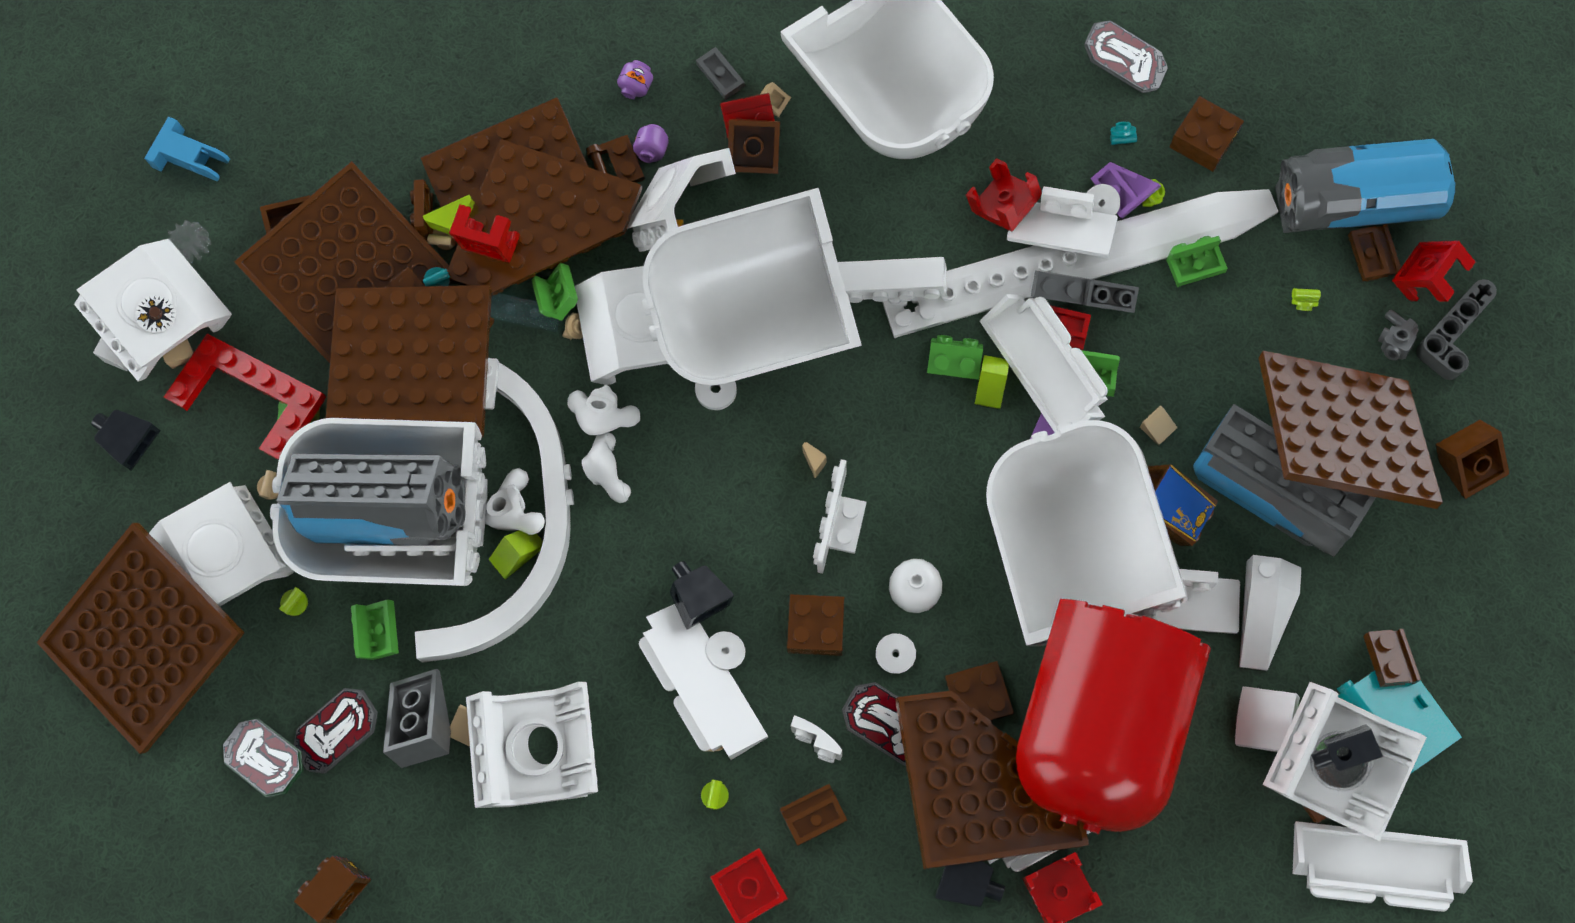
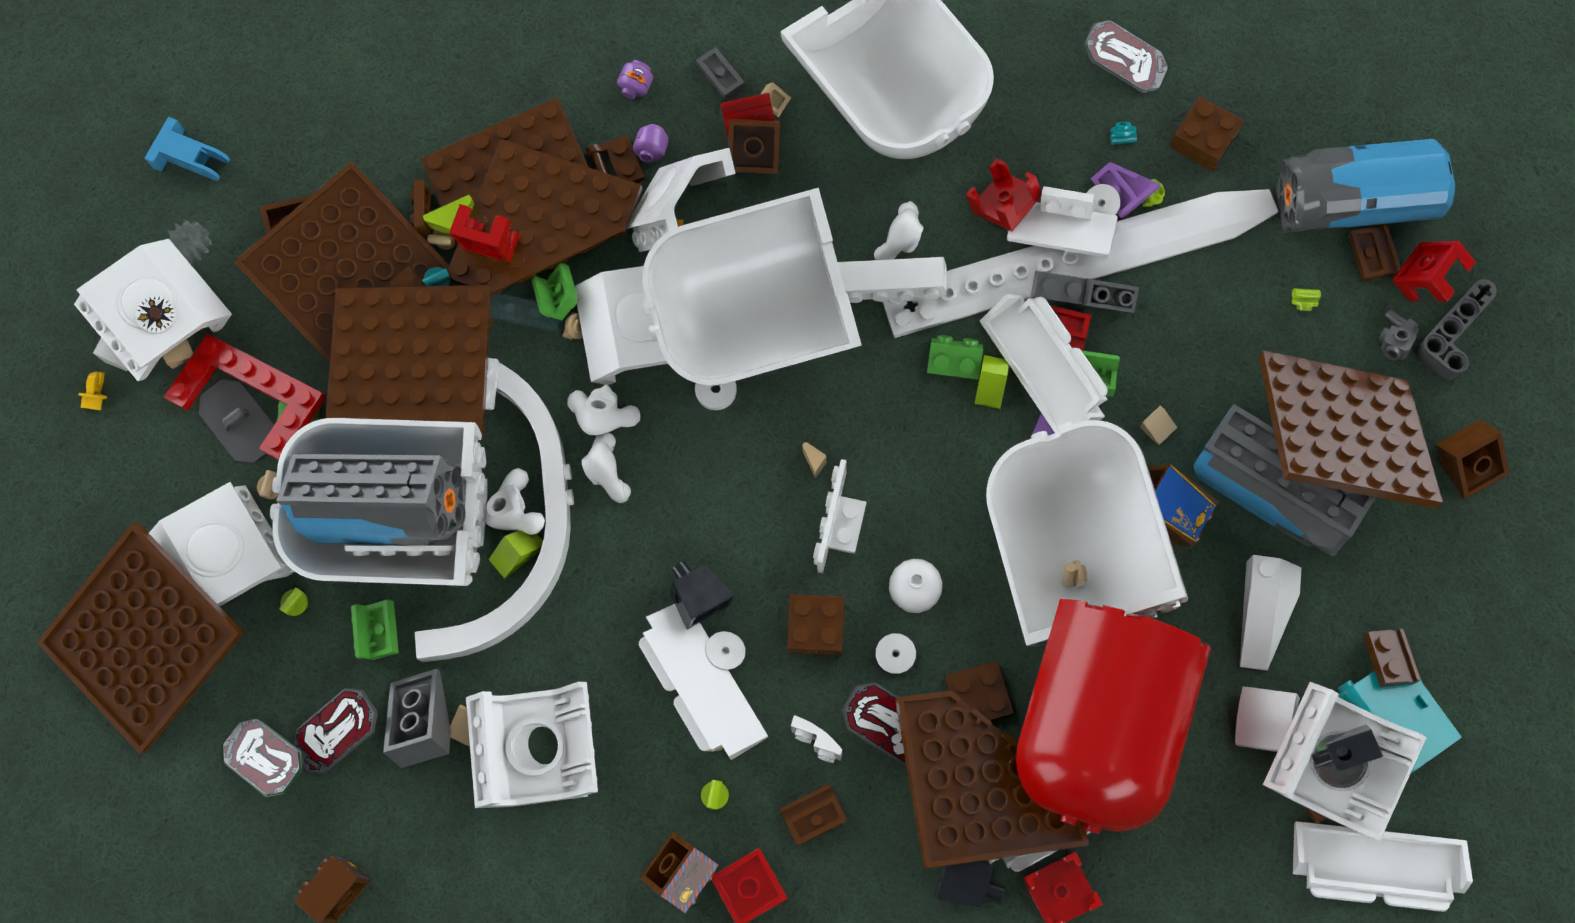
(92, 398): none -> yellow piece
(124, 436): black torso -> none
(235, 419): none -> dark grey shield
(679, 872): none -> reddish brown brick
(903, 233): none -> white head
(1074, 574): none -> tan plate
(1196, 260): bright green bracket -> none
(1210, 604): white bracket -> none

